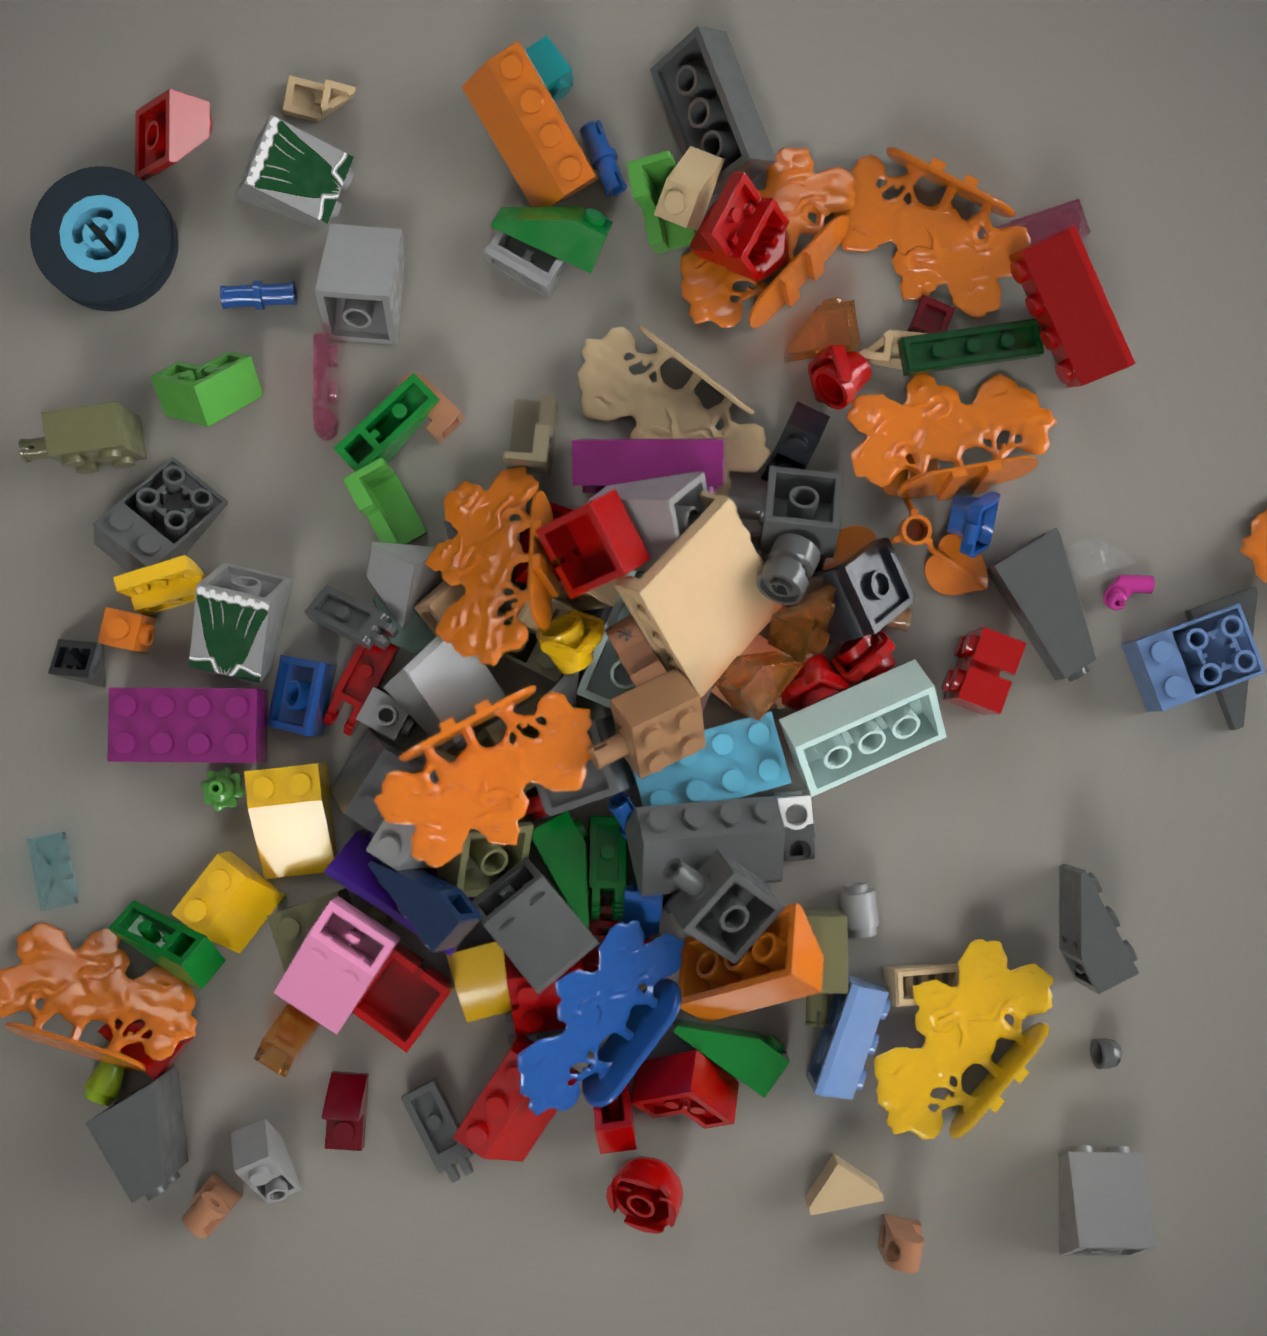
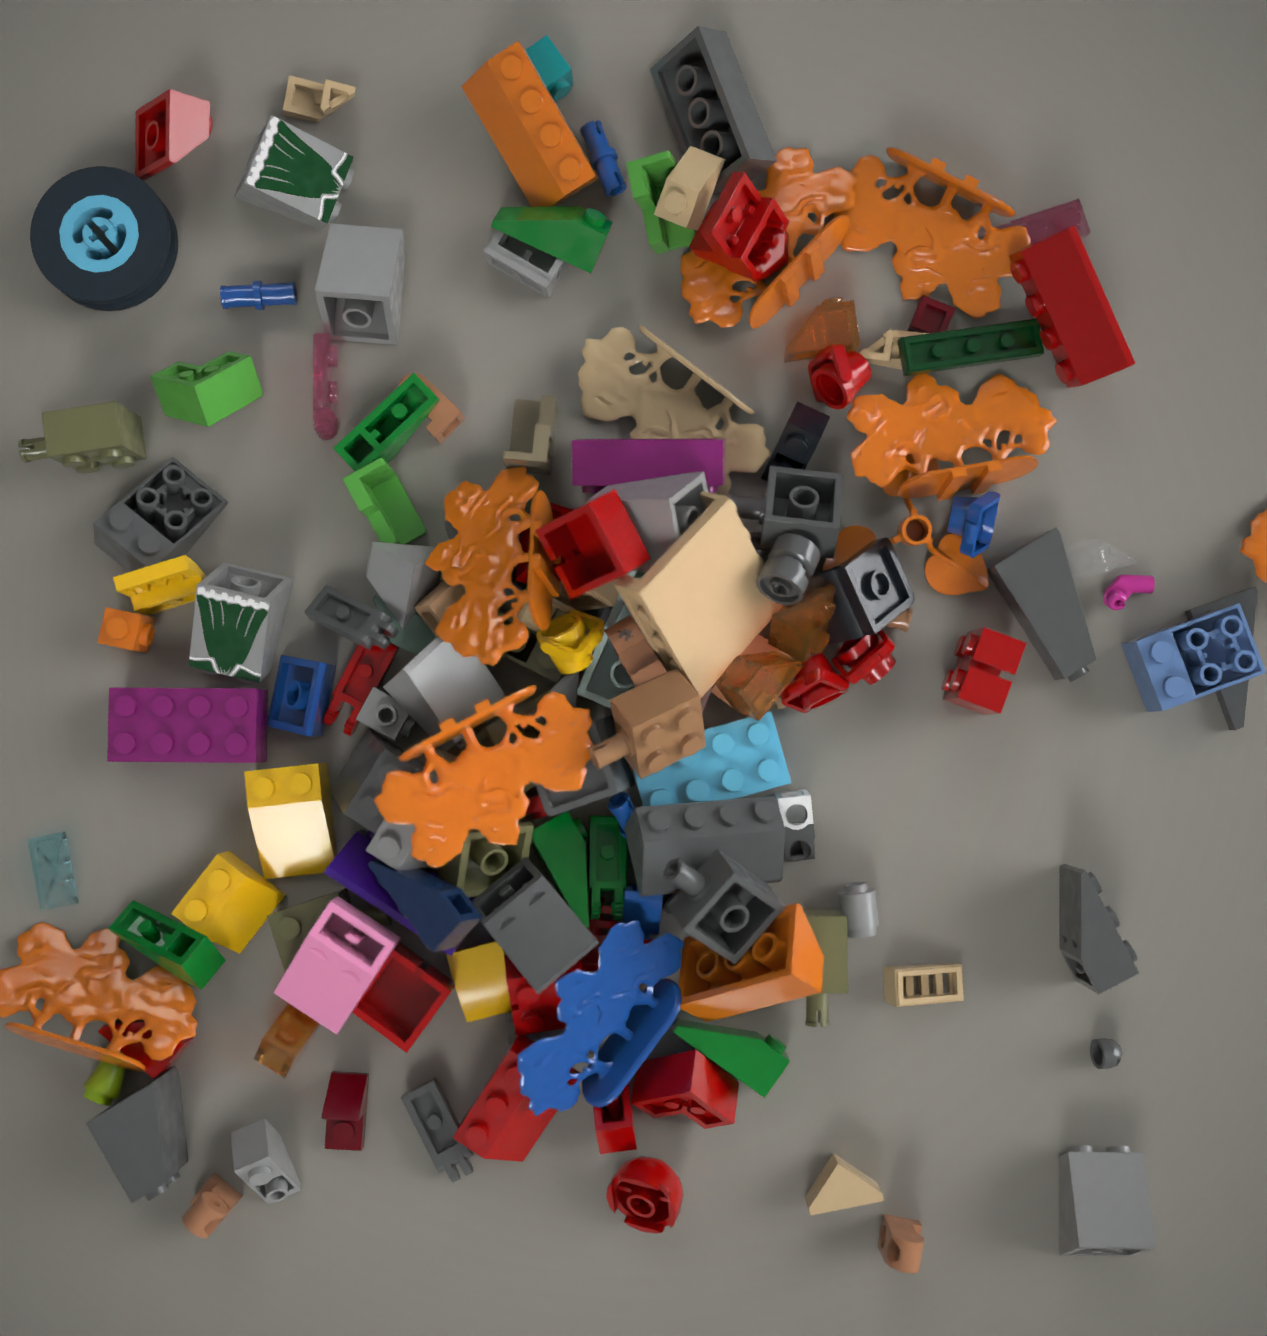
(79, 661): black slope -> none
(222, 789): bright green plant -> none
(845, 1044): medium blue slope -> none
(864, 727): light aqua brick -> none
(963, 1031): yellow plant -> none

